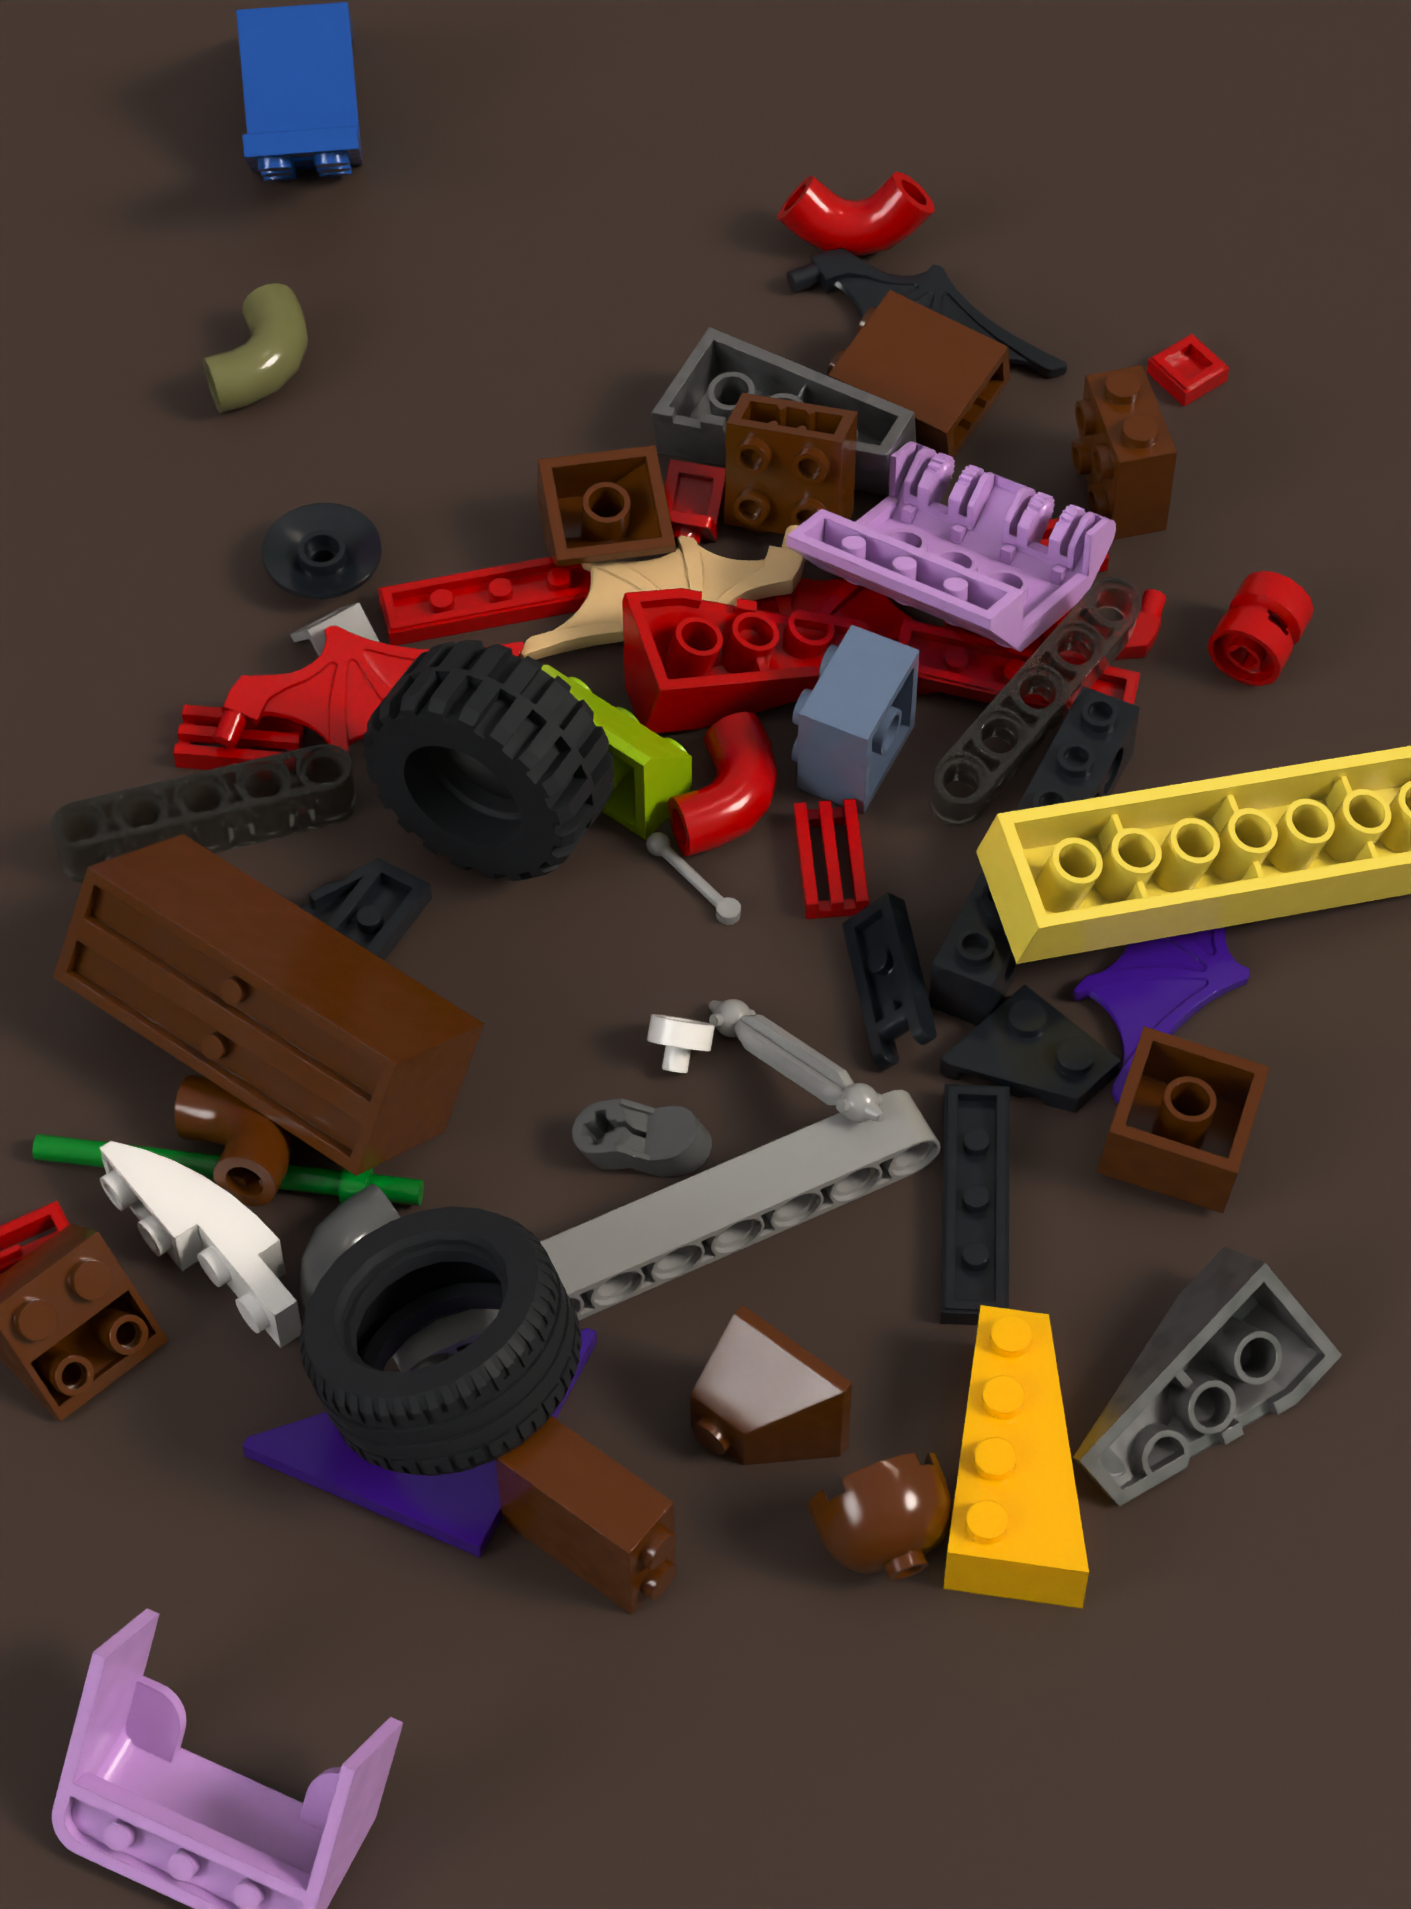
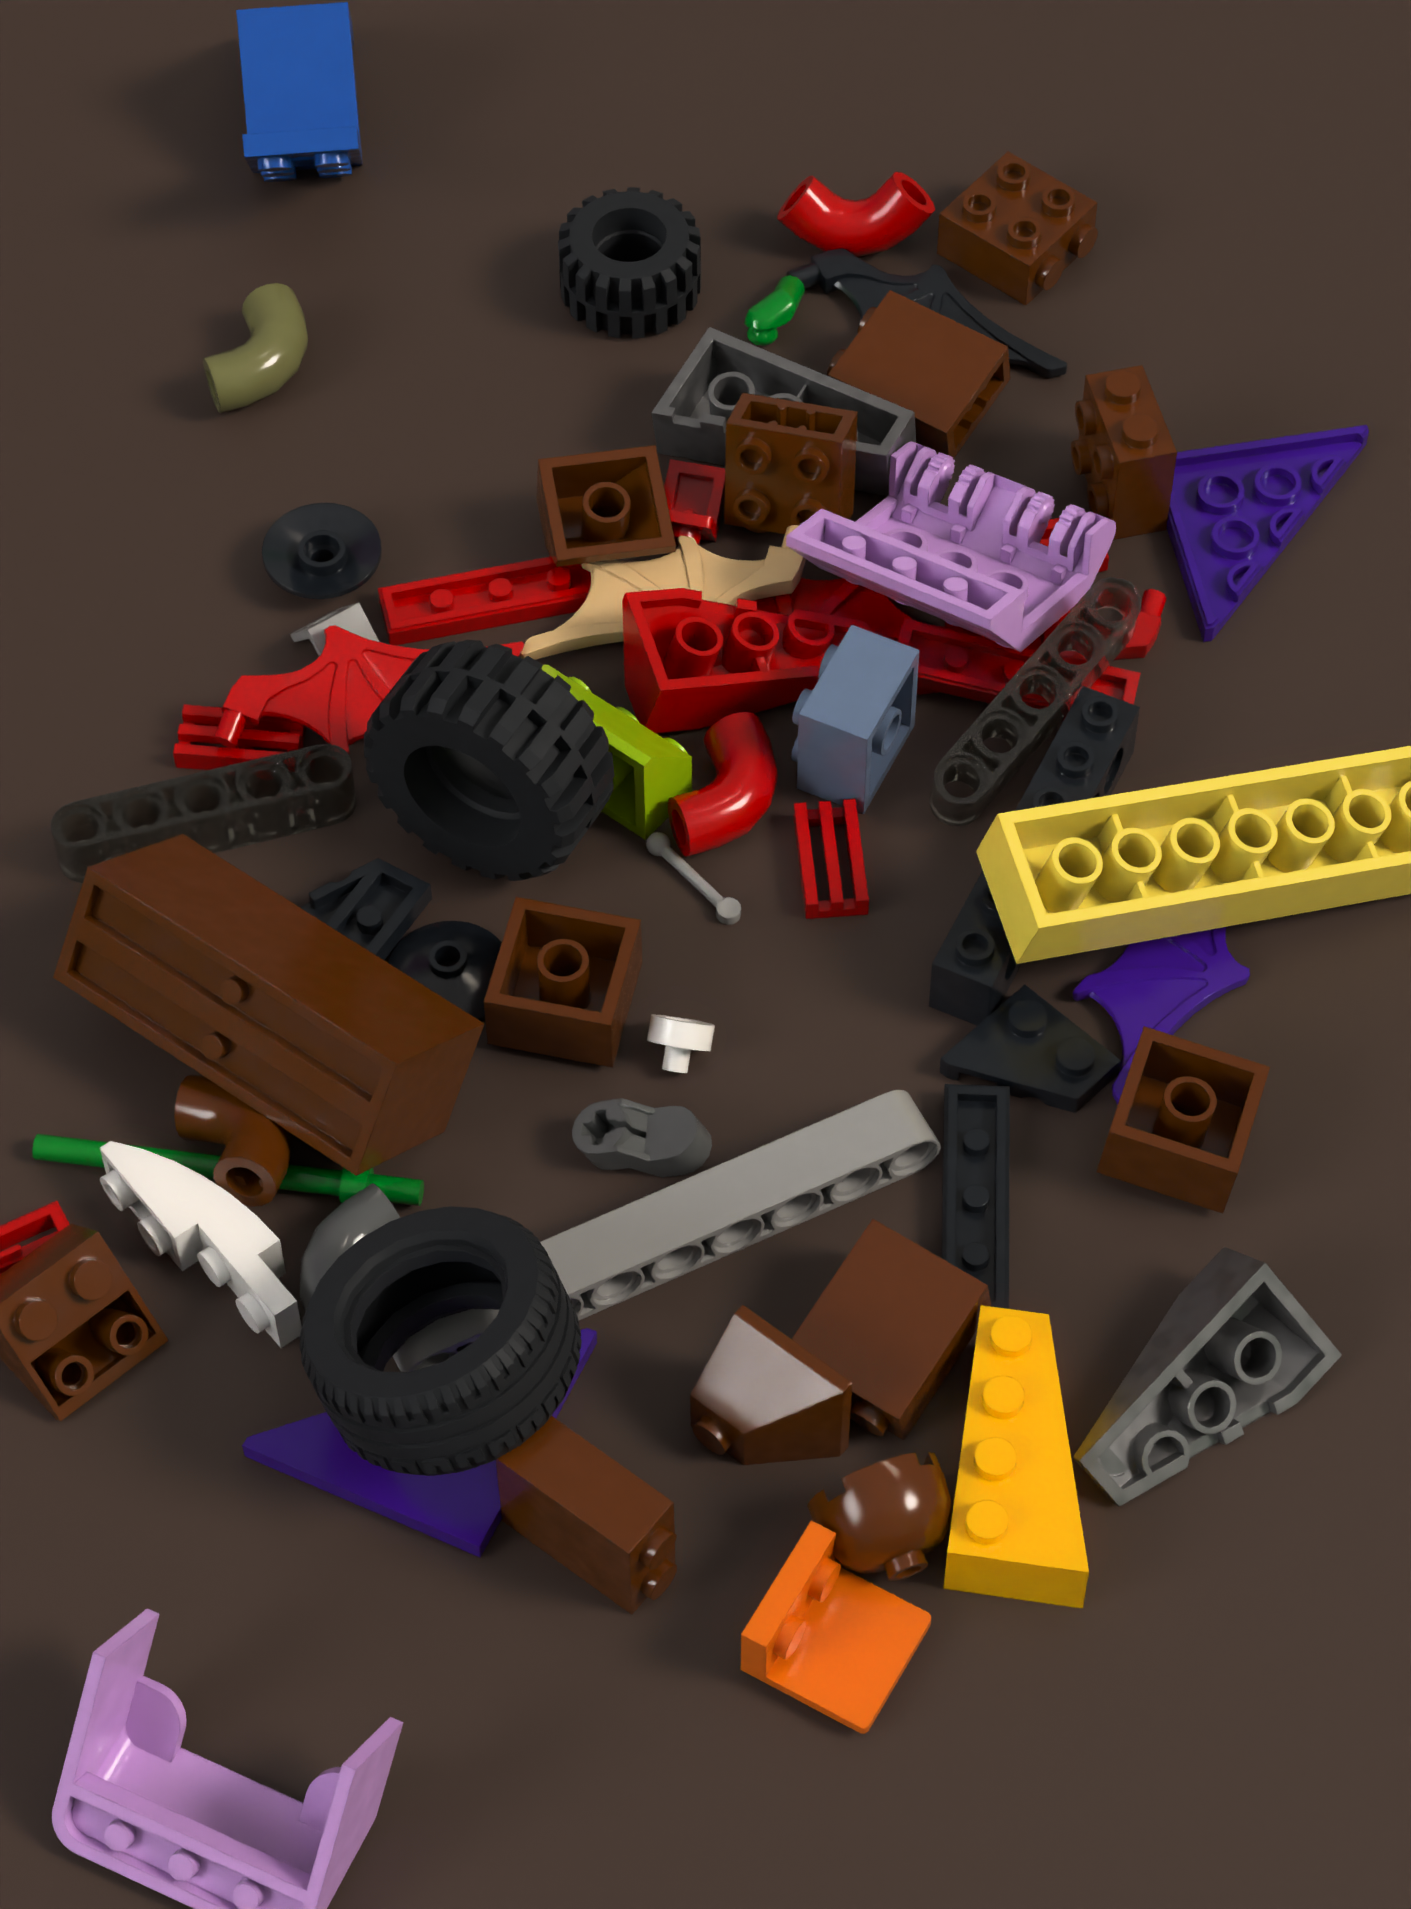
(454, 941): none -> black dish
(563, 981): none -> reddish brown brick
(629, 262): none -> black tyre
(774, 311): none -> green arm
(797, 1061): light grey wheel -> none
(831, 1635): none -> orange bracket
(888, 977): black hinge -> none
(893, 1326): none -> reddish brown brick
(1017, 228): none -> reddish brown brick
(1187, 370): red tile -> none
(1242, 508): none -> dark purple tile
(1260, 628): red wheel -> none

